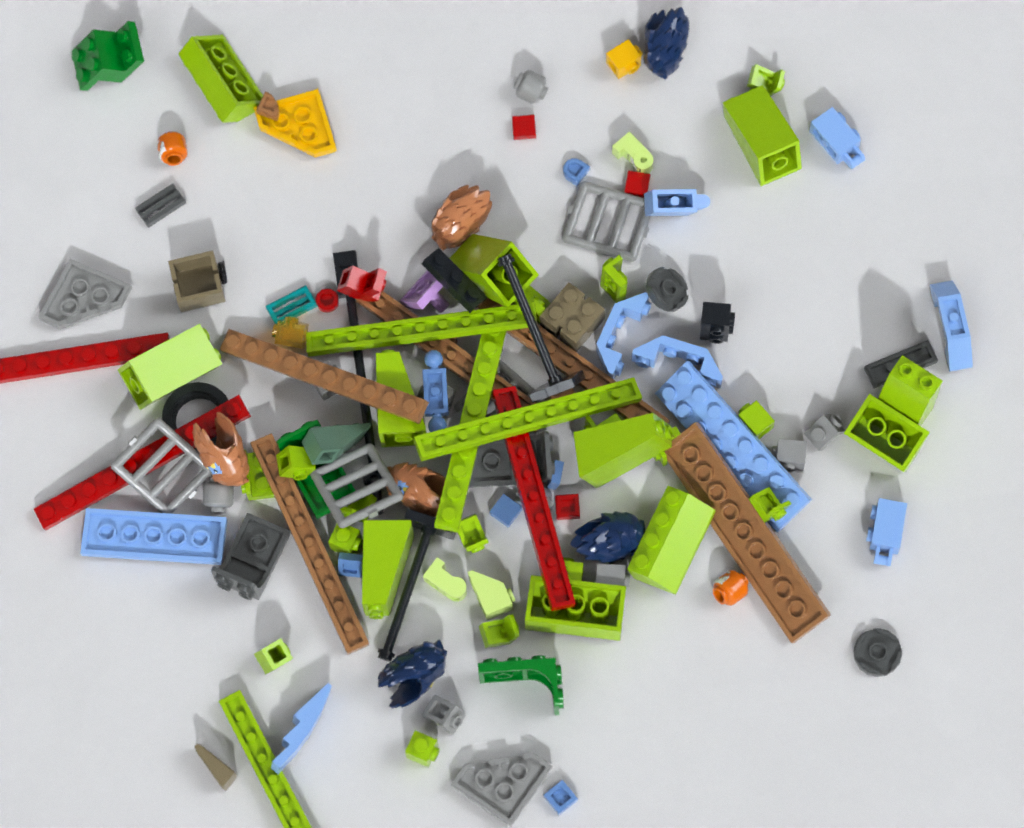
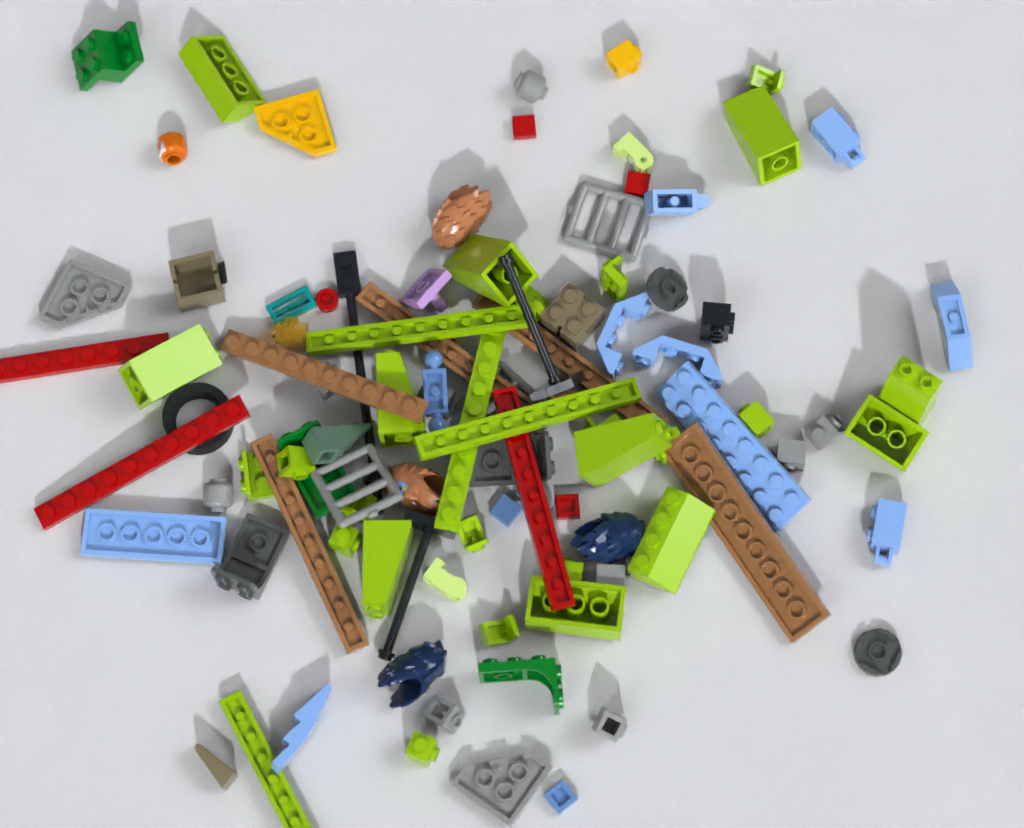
(134, 480): light grey bar -> none
(155, 199): dark grey tile -> none
(225, 459): nougat head -> none
(268, 107): medium nougat tile -> none
(273, 656): lime brick -> none
(350, 565): medium blue tile -> none
(362, 284): red brick -> none
(454, 280): black plate -> none
(491, 595): yellowish green slope -> none
(554, 482): medium blue tile -> none
(575, 170): medium blue tile -> none
(609, 724): none -> light grey brick
(665, 41): dark blue head -> none
(730, 588): orange head -> none
(768, 505): lime bracket -> none
(921, 354): dark grey tile -> none

